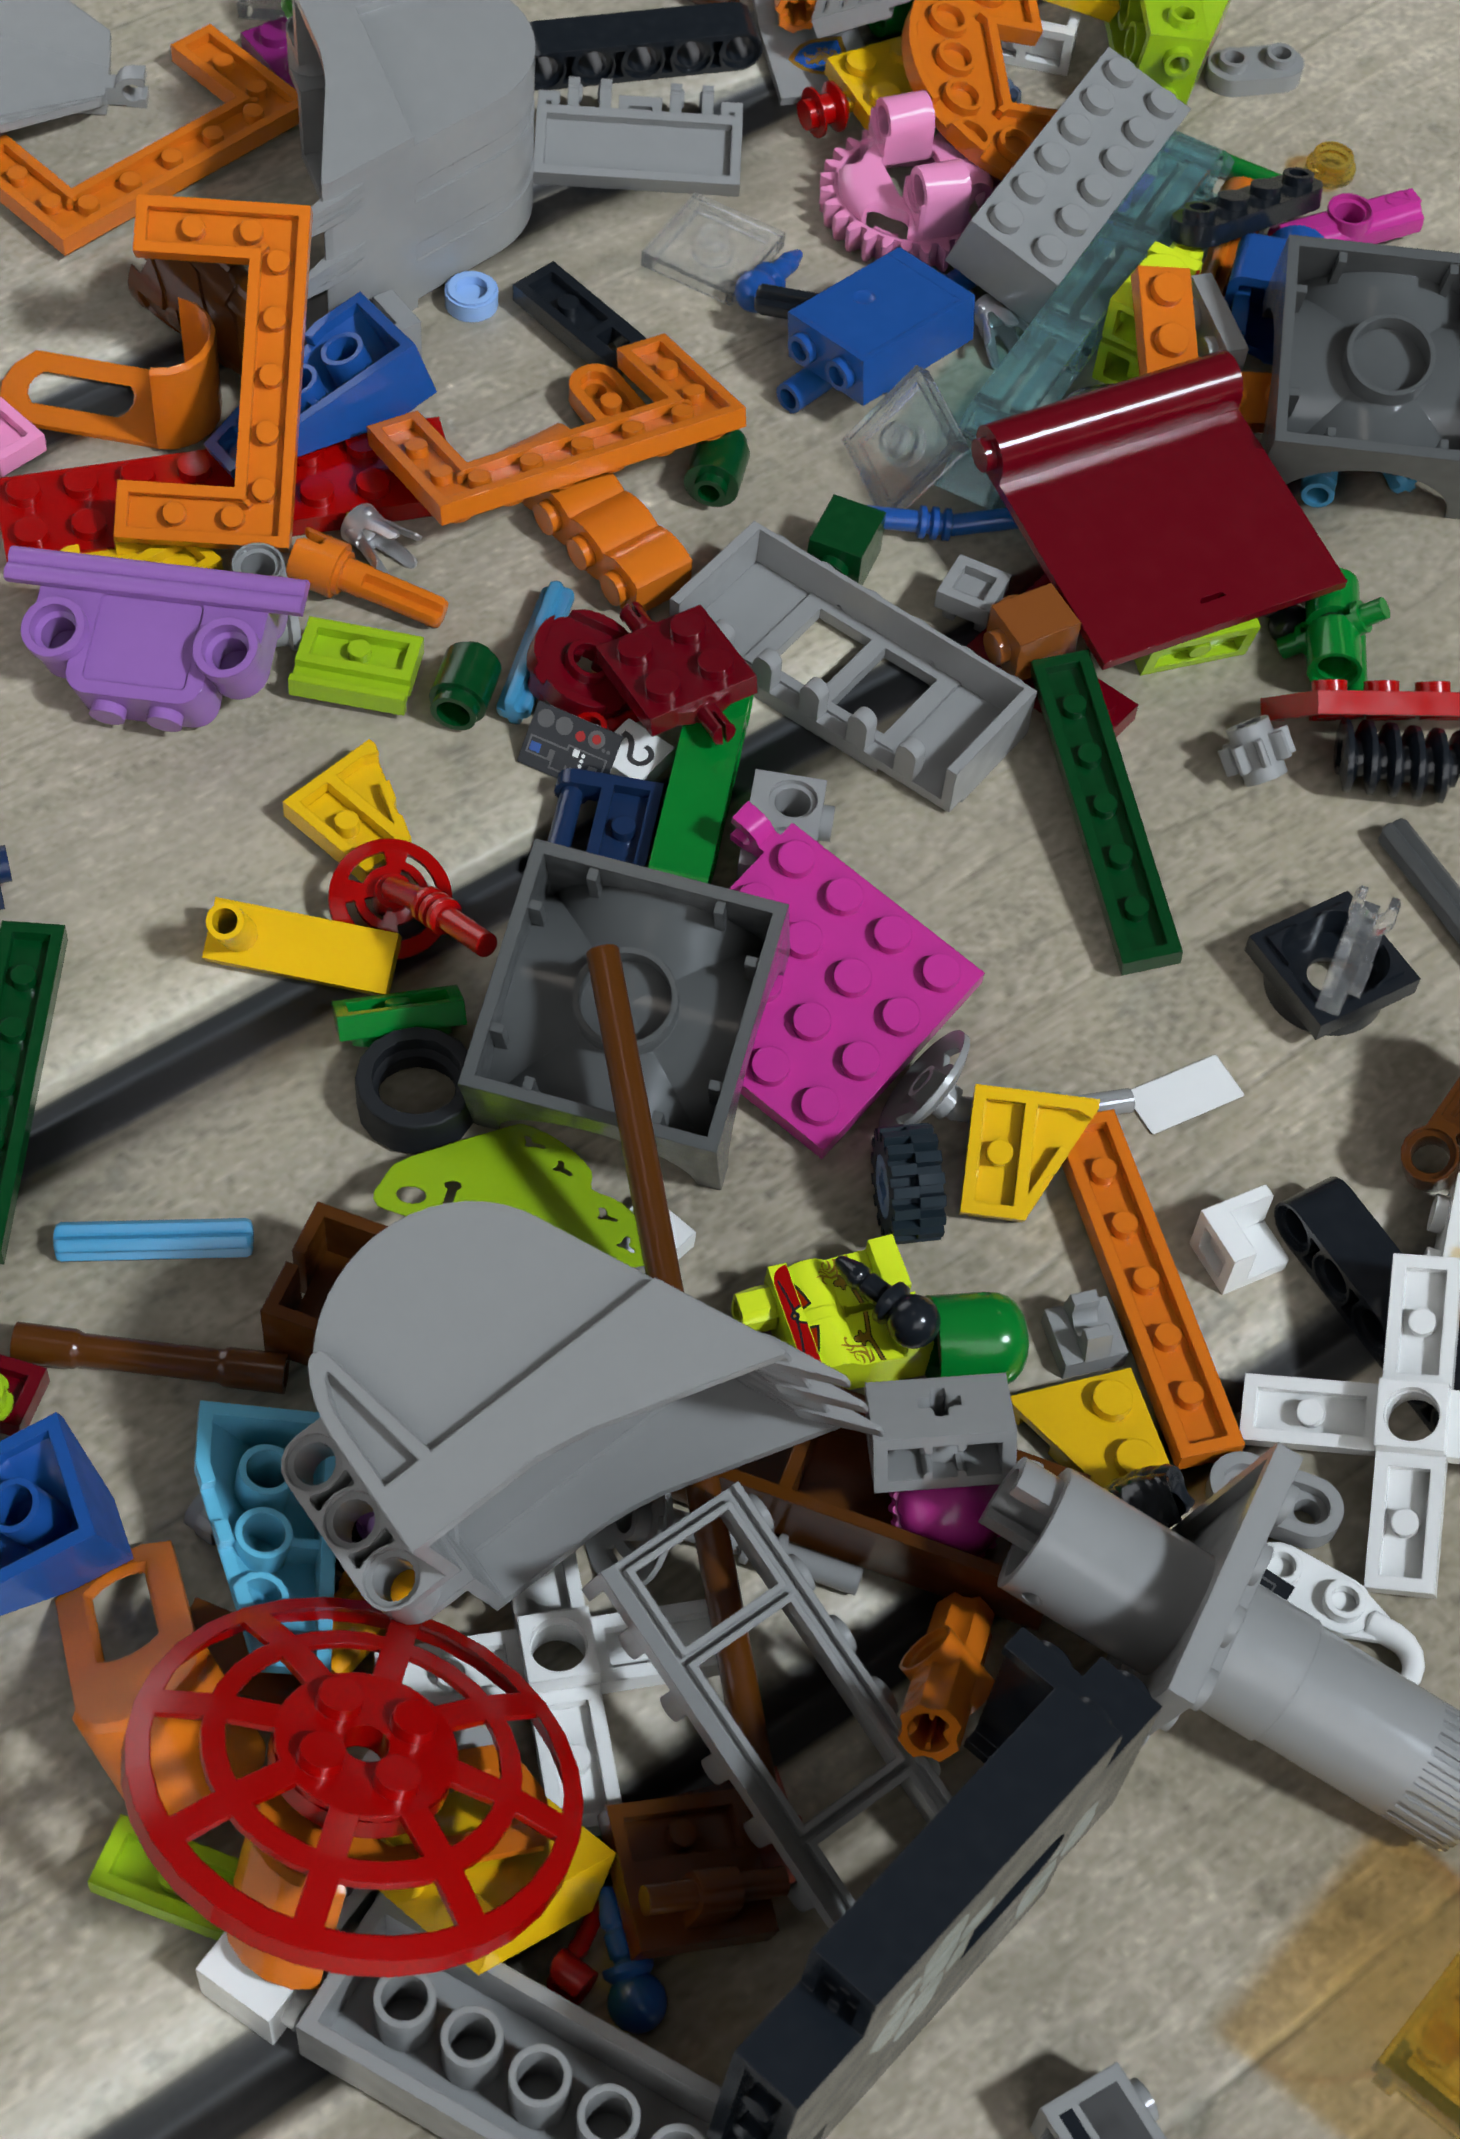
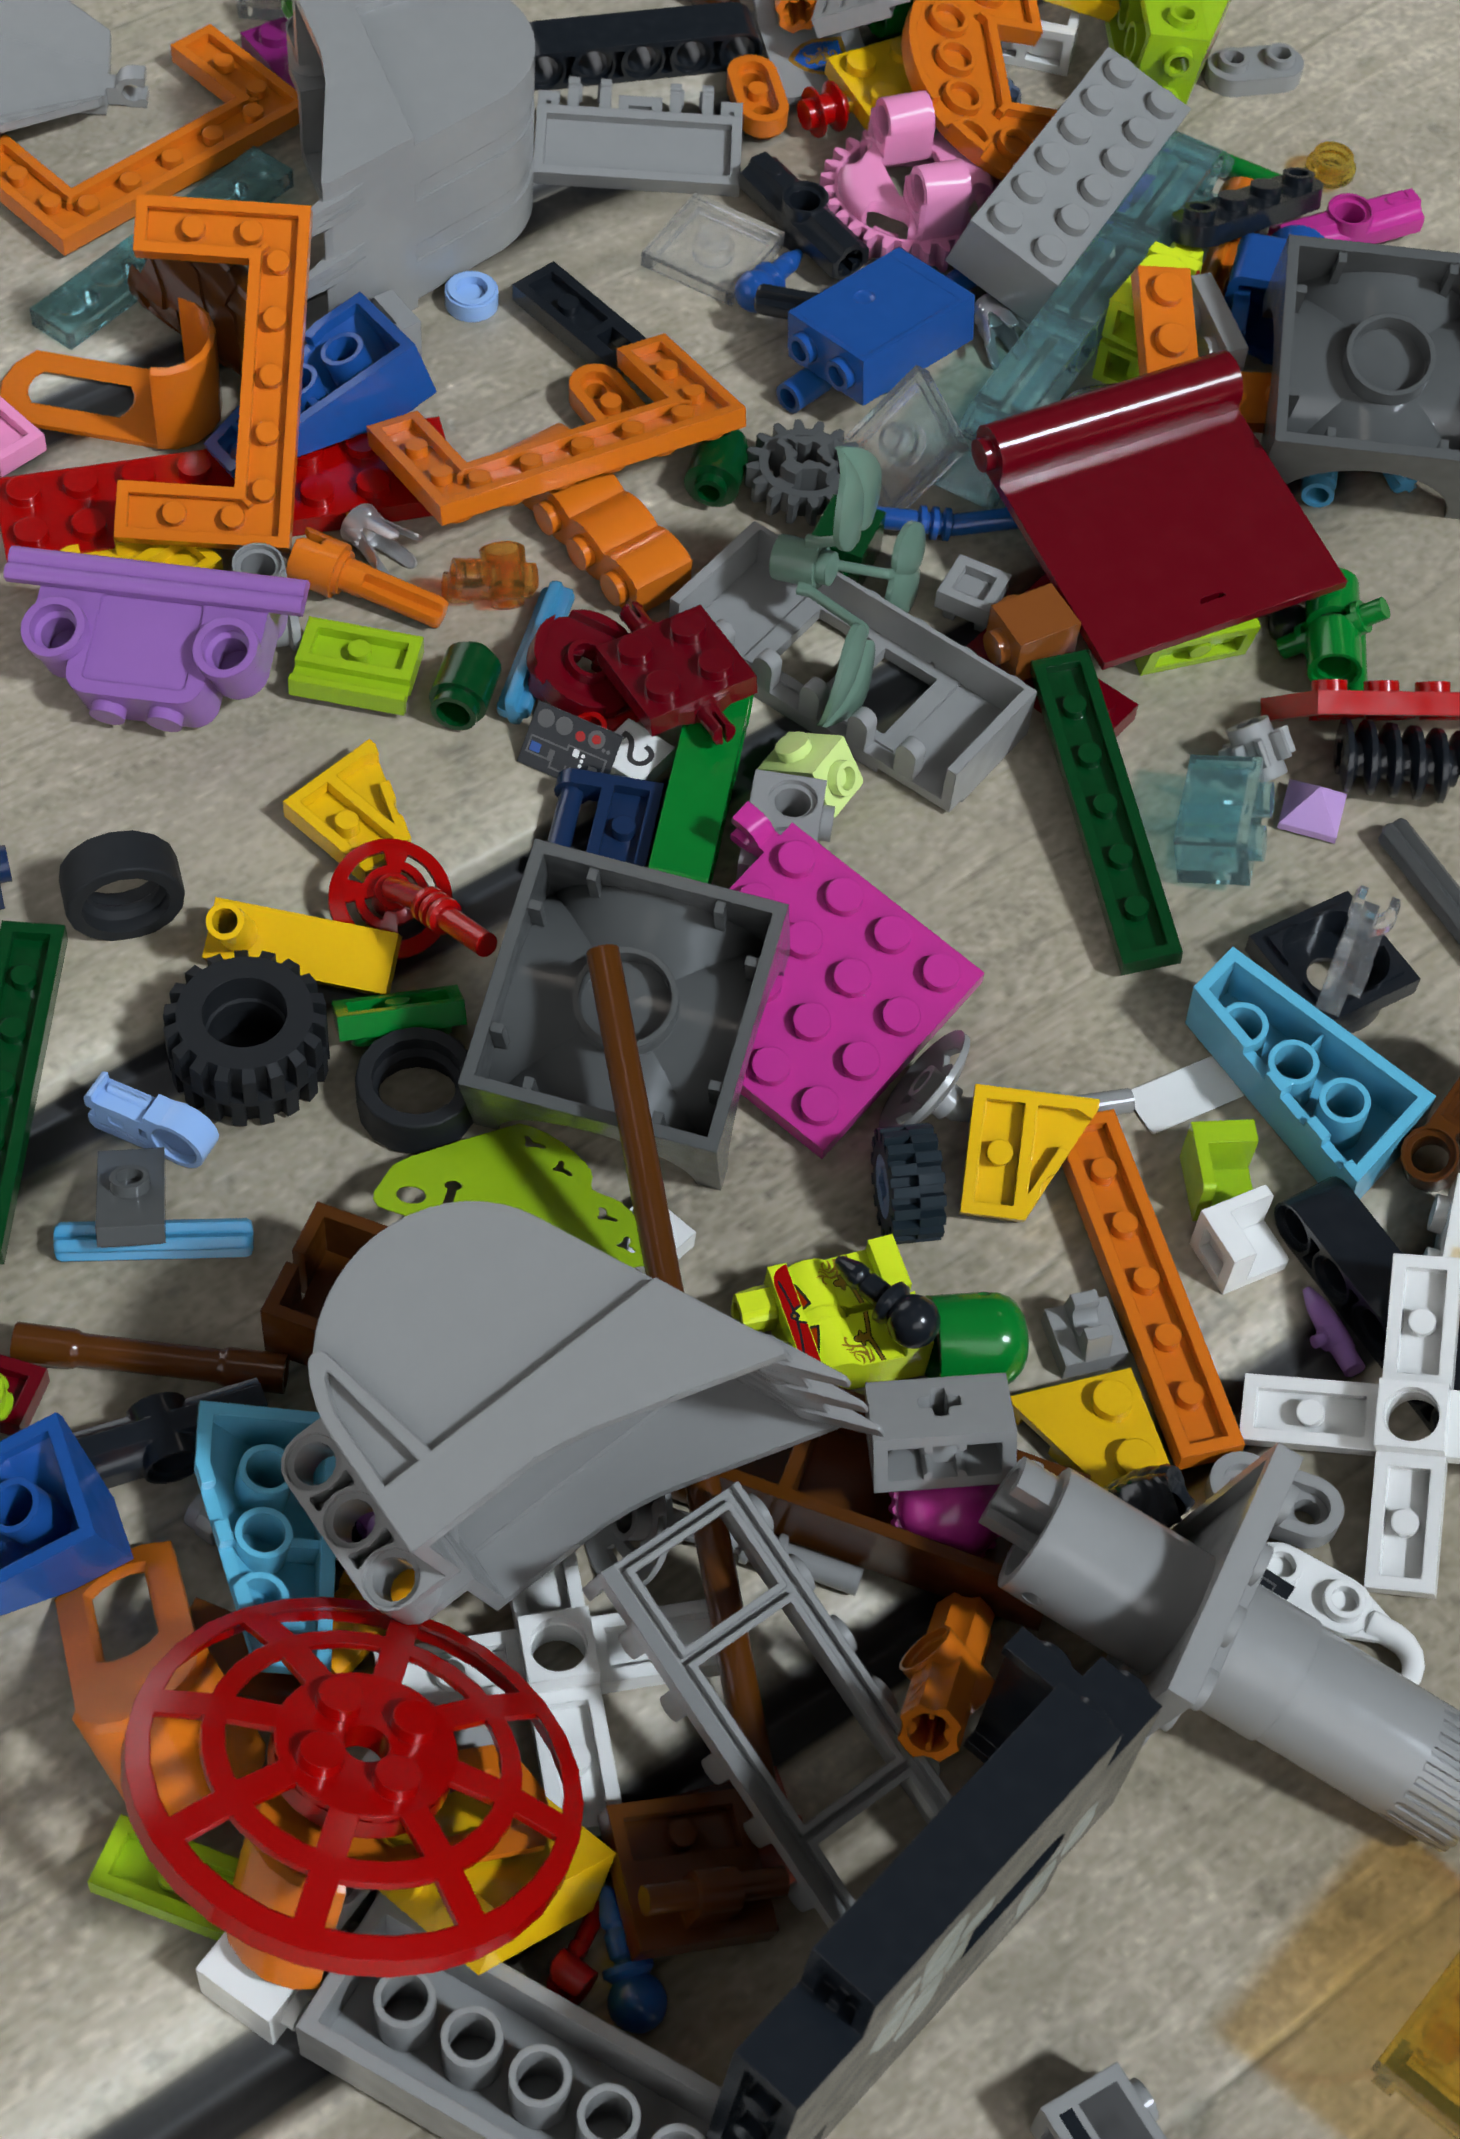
(102, 290): none -> clear light blue plate
(116, 858): none -> black tyre
(131, 1197): none -> dark grey plate
(151, 1121): none -> light blue piece
(157, 1435): none -> black piece
(240, 996): none -> black tyre
(495, 576): none -> clear orange plate
(759, 87): none -> orange plate
(802, 469): none -> dark grey gear
(804, 216): none -> black piece
(812, 564): none -> sand green plant
(819, 758): none -> yellowish green bracket
(1217, 1161): none -> lime panel
(1221, 820): none -> clear light blue brick
(1306, 1074): none -> medium azure wedge
(1312, 811): none -> lavender slope
(1332, 1334): none -> medium lavender helmet

